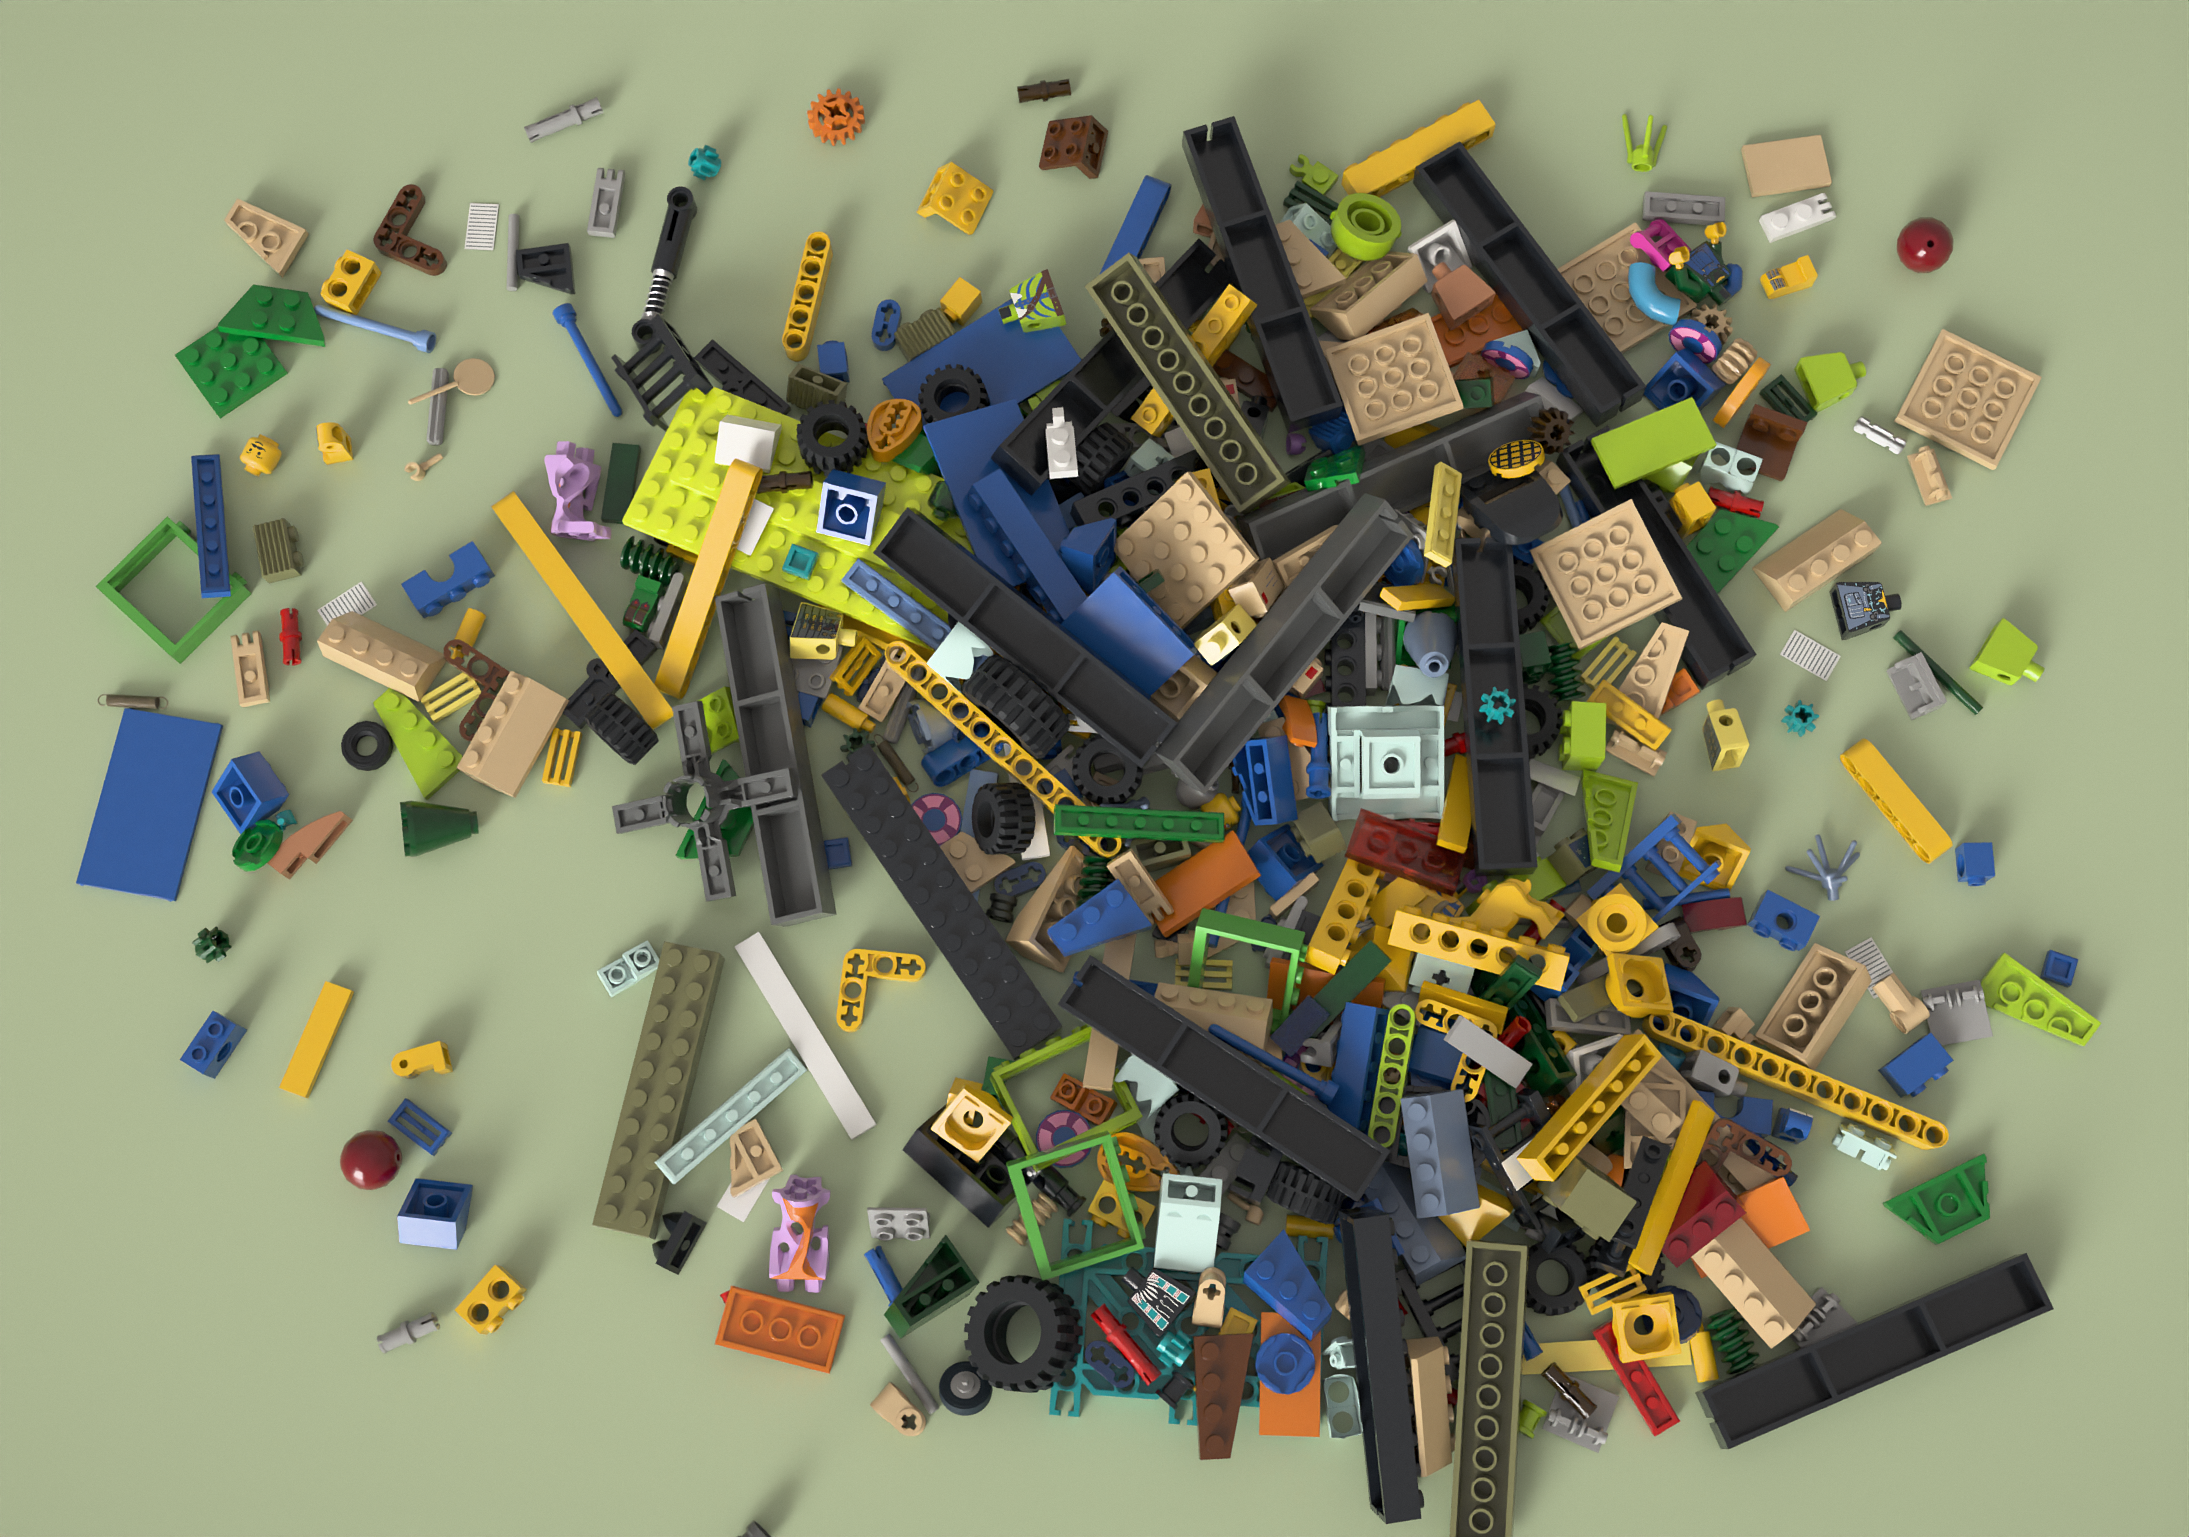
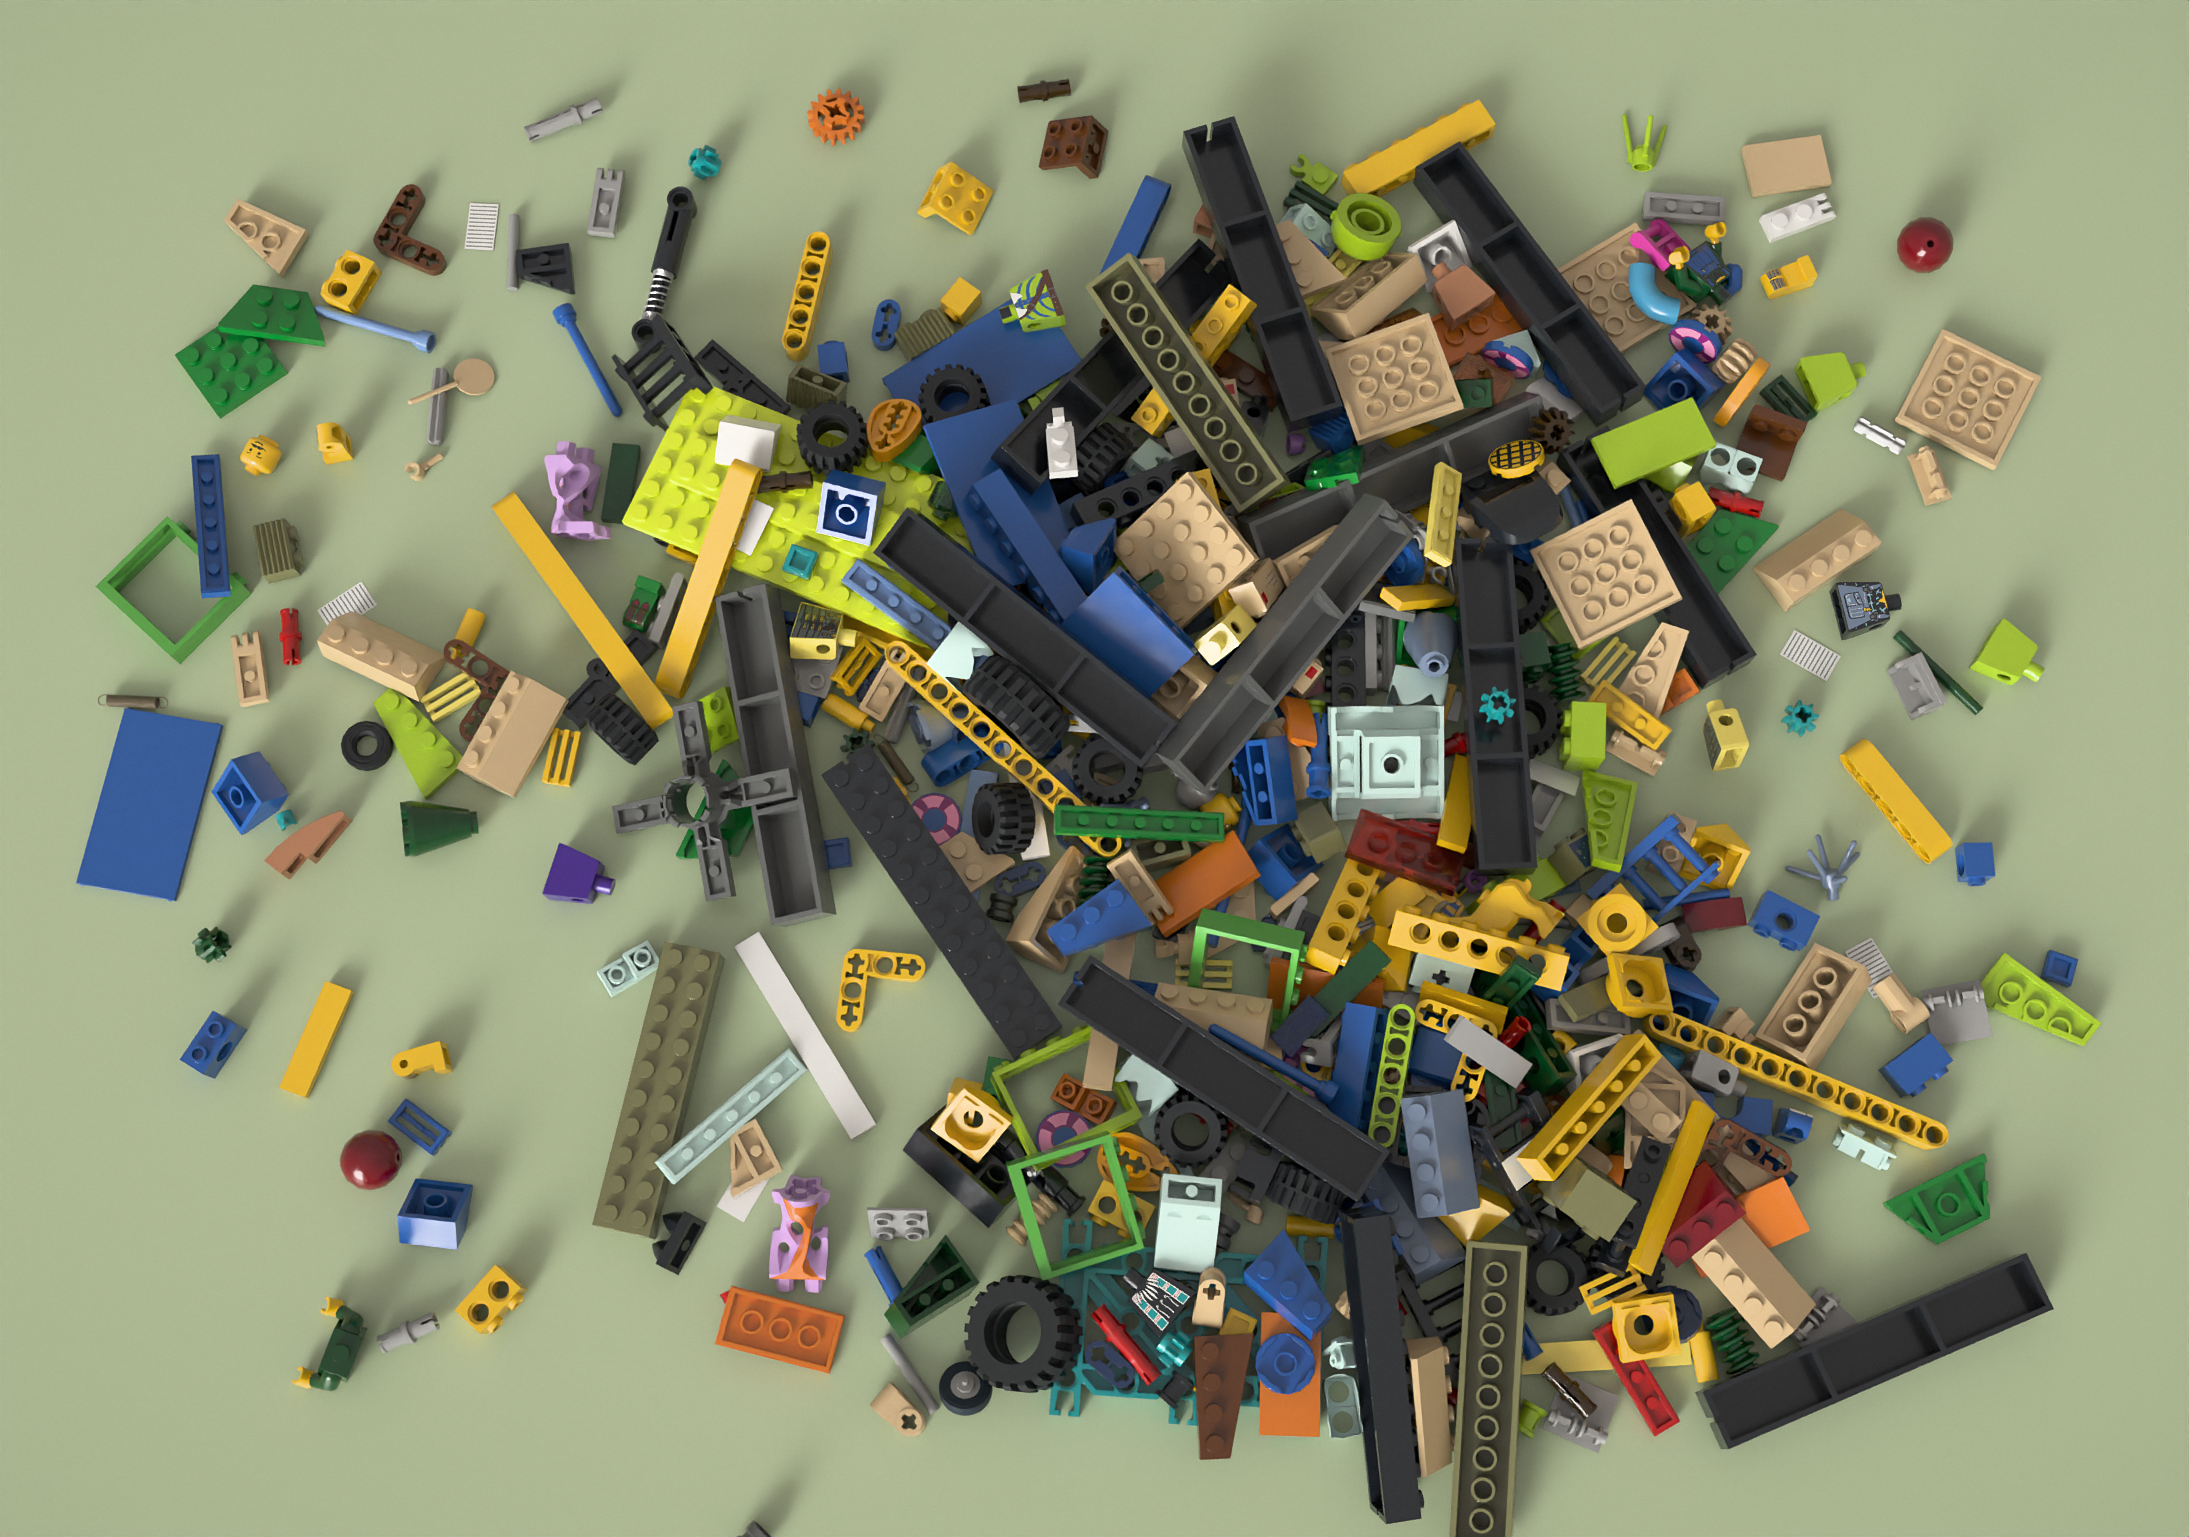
(257, 845): green tile -> none
(340, 1350): none -> dark green torso
(469, 573): blue arch -> none
(576, 877): none -> dark purple torso
(649, 563): dark green piece -> none

